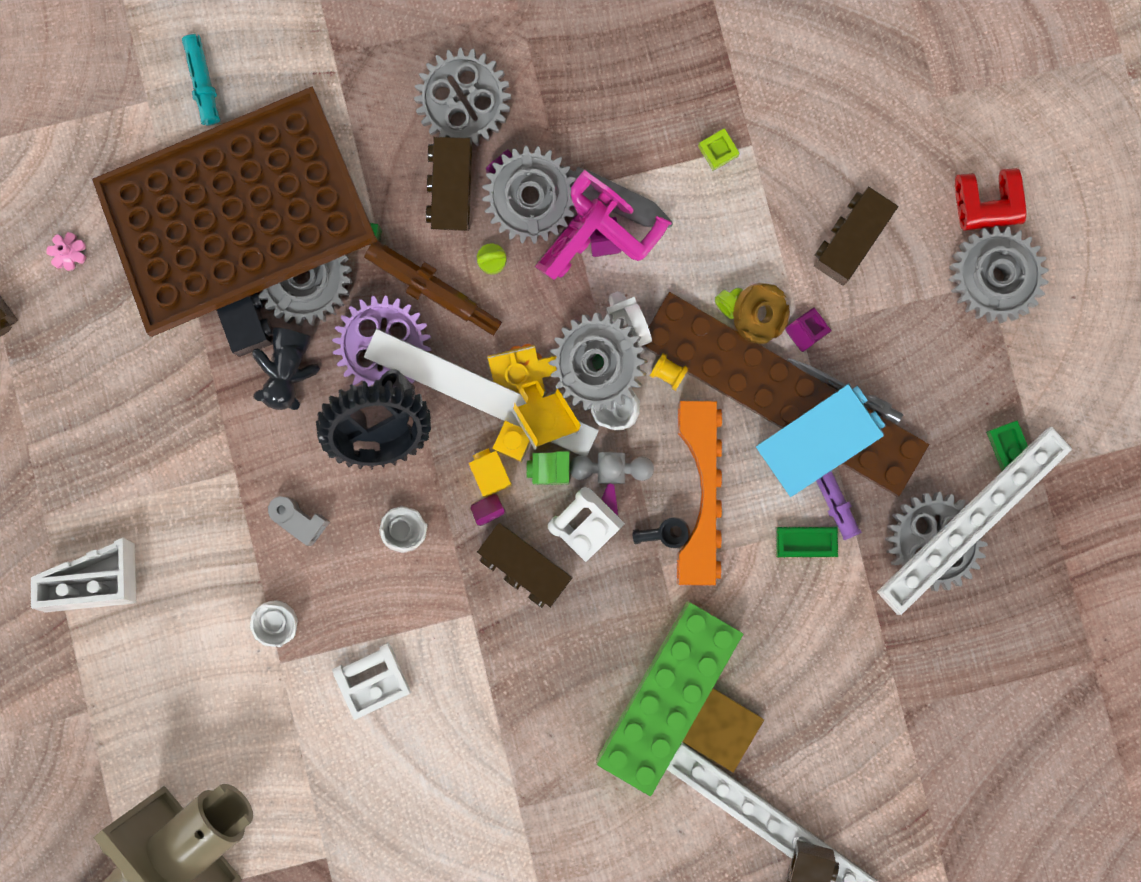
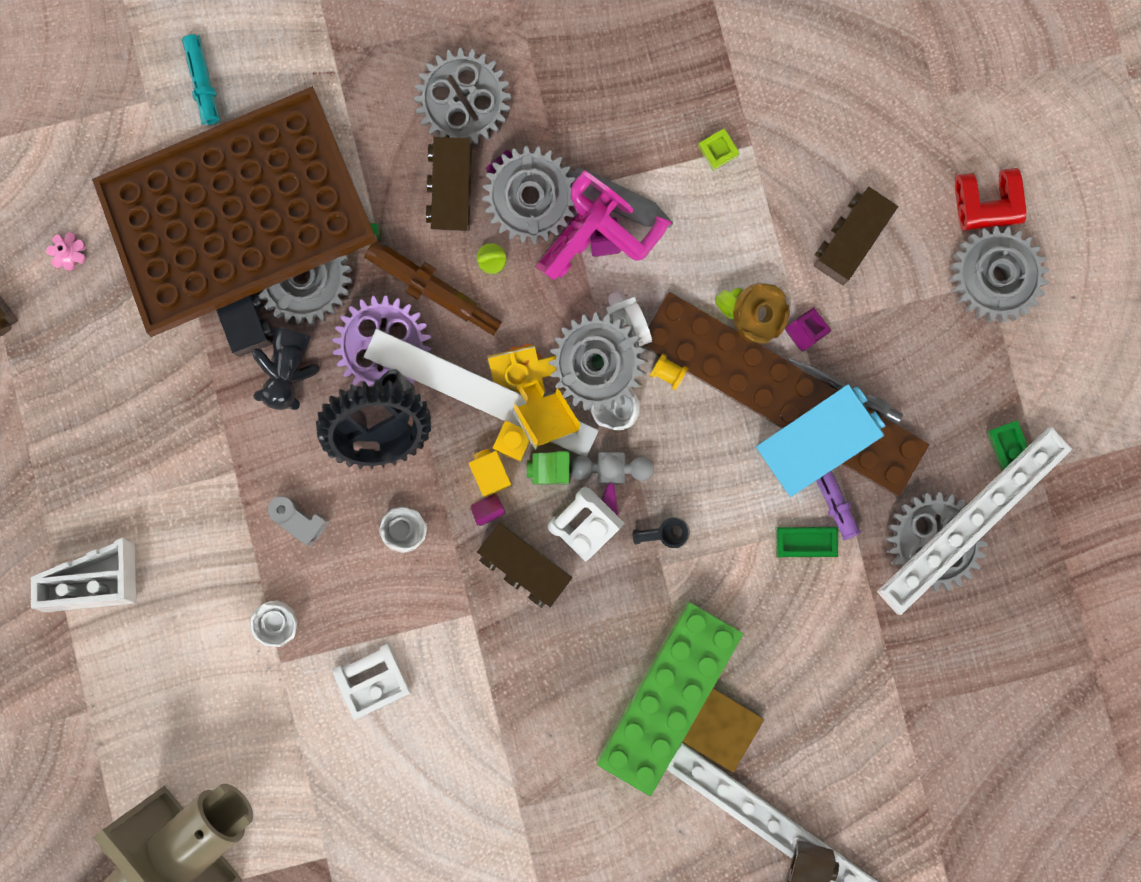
(698, 430): orange arch -> none

